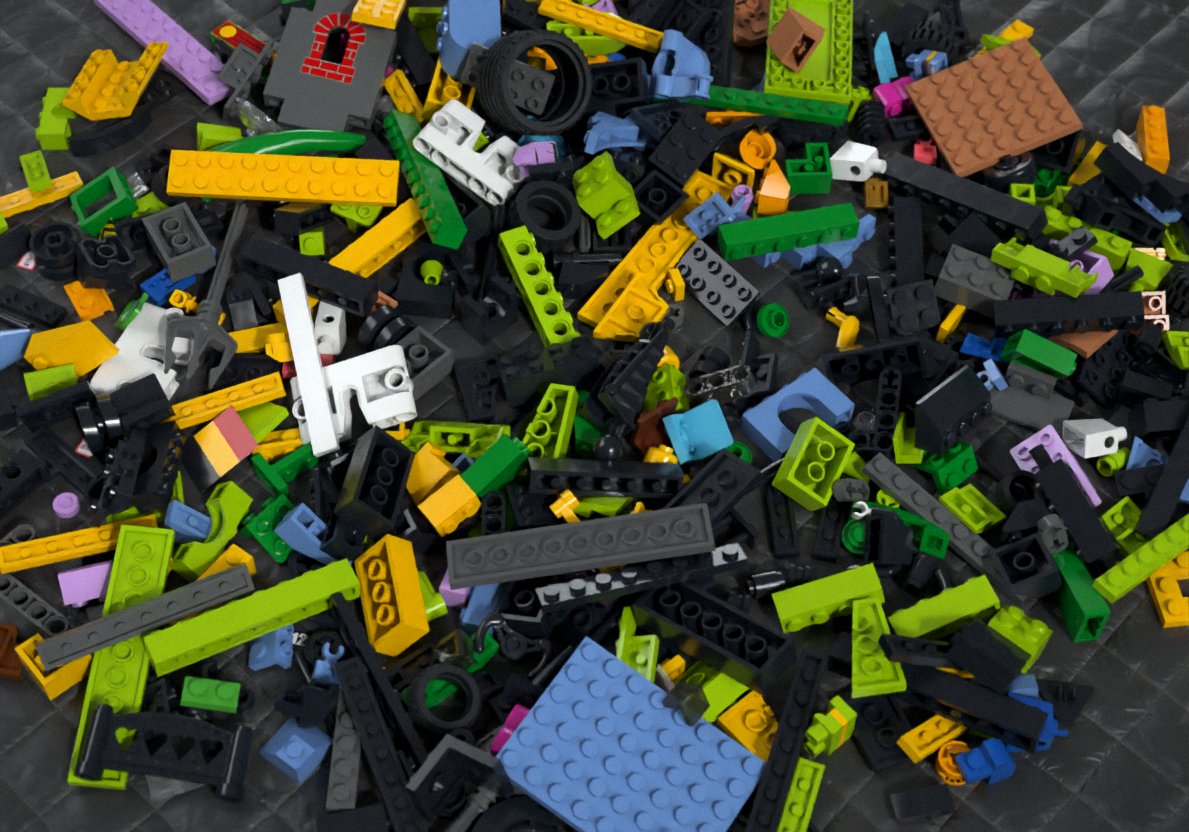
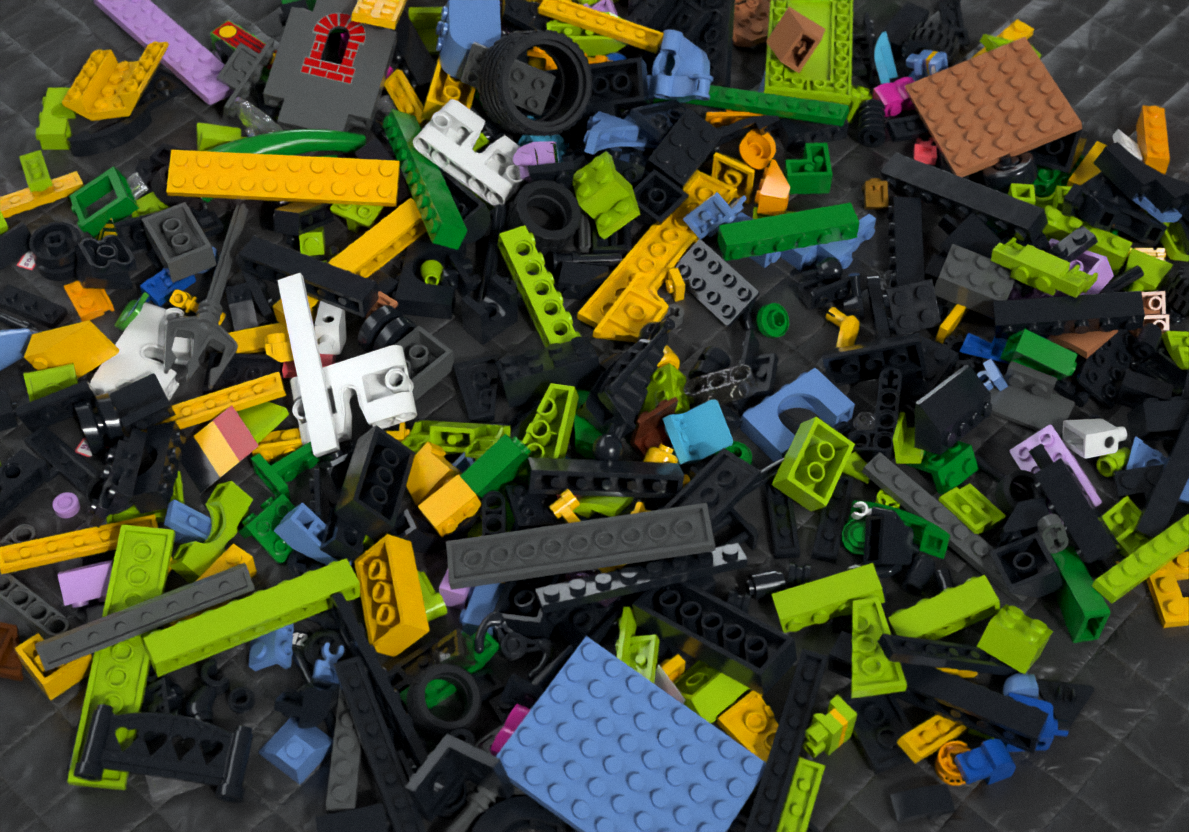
(210, 694): bright green plate -> none
(689, 699): clear smoke panel -> none
(738, 192): lavender cone -> none
(851, 489): dark grey beam -> none
(856, 162): white torso -> none
(987, 655): black brick -> none

